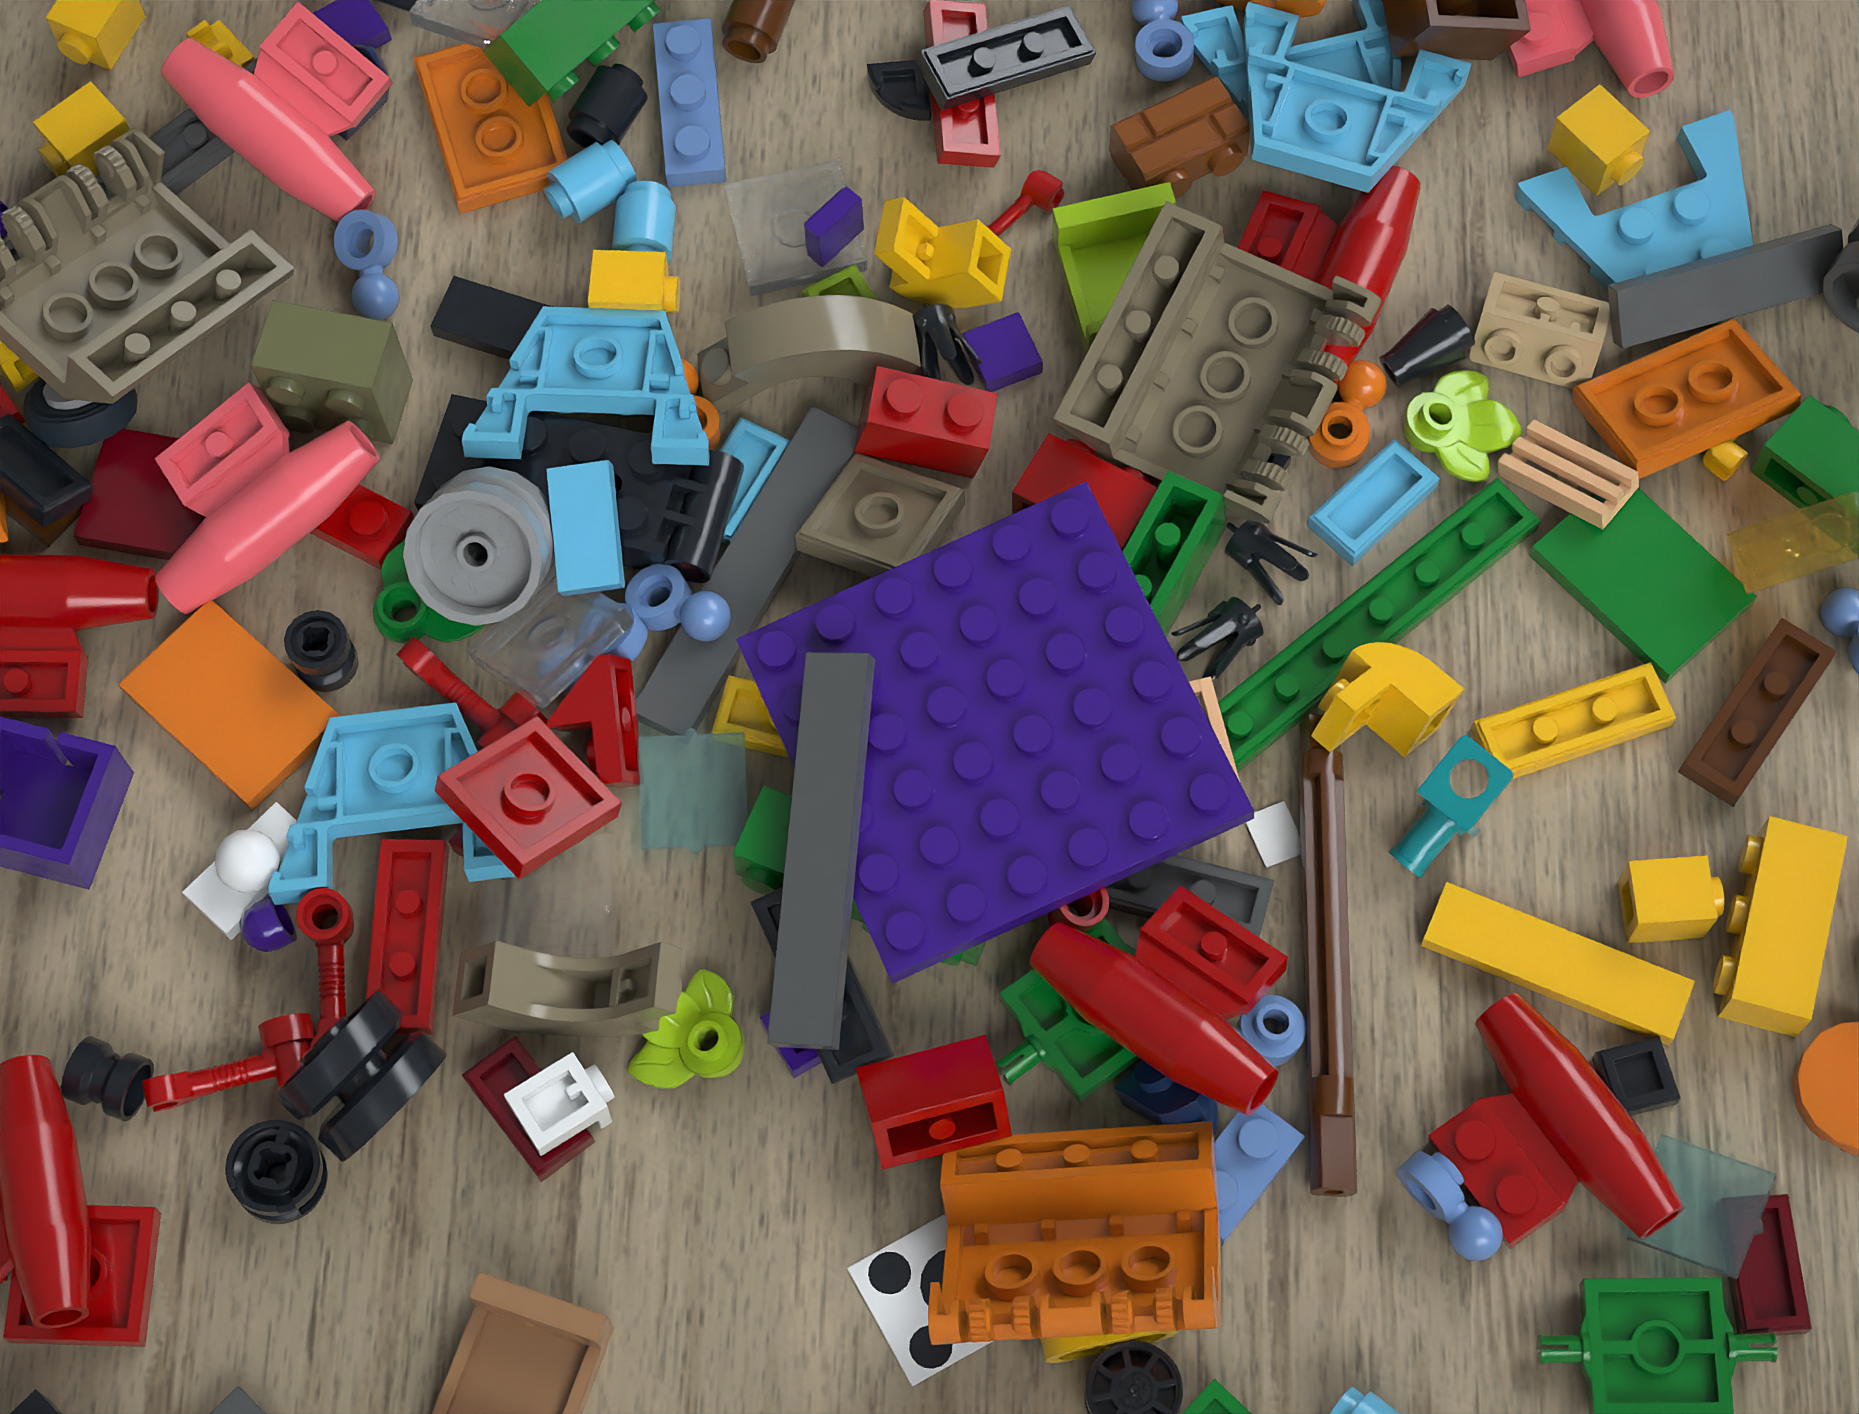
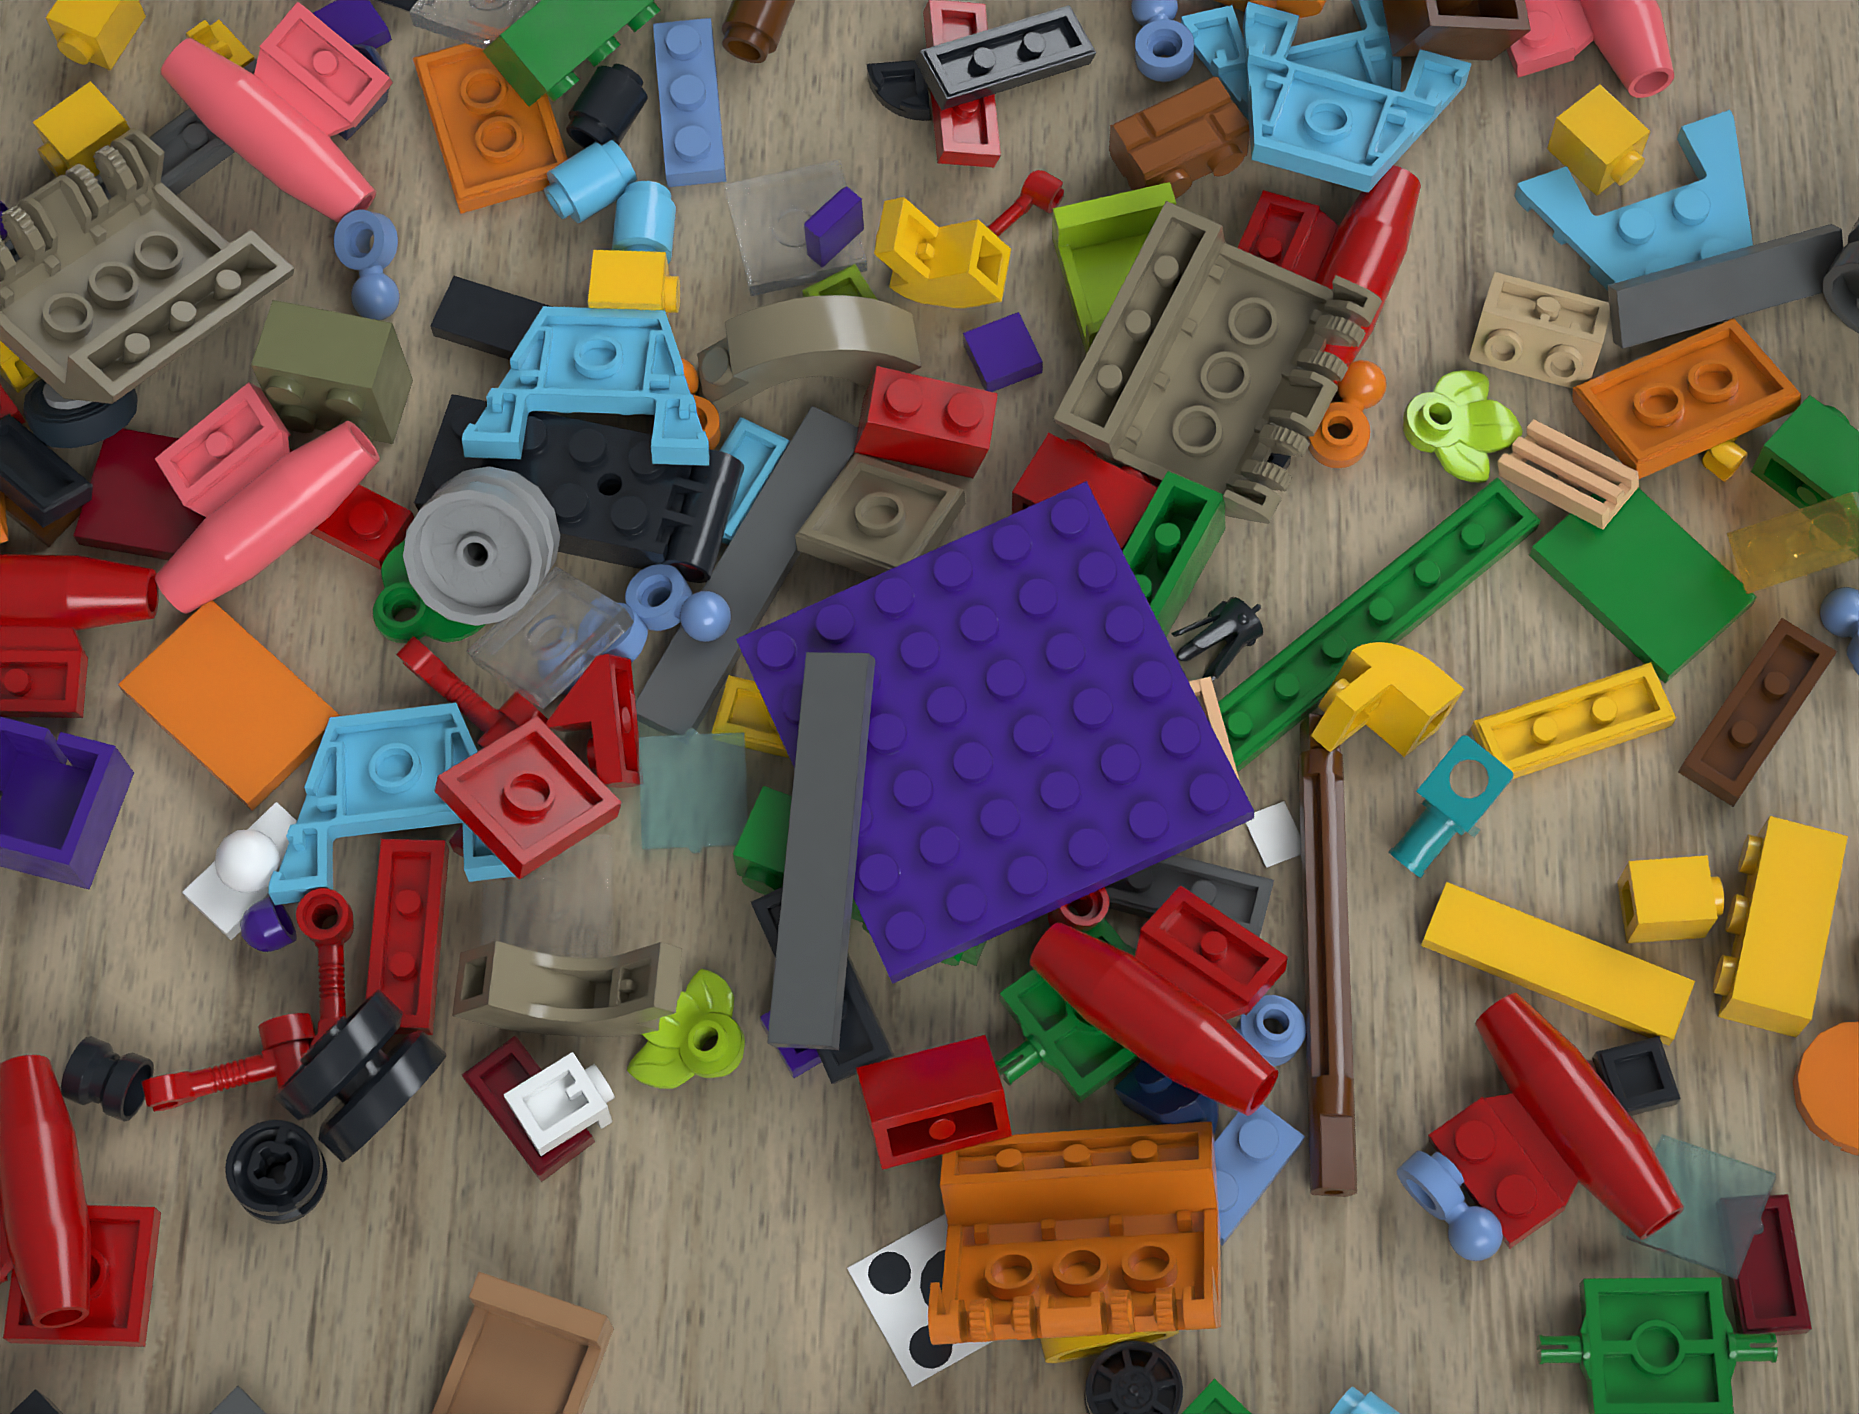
(327, 664): black wheel -> none
(585, 528): medium azure tile -> none
(937, 331): black piece -> none
(1256, 542): black piece -> none
(1373, 502): medium azure tile -> none
(1429, 345): black cone -> none

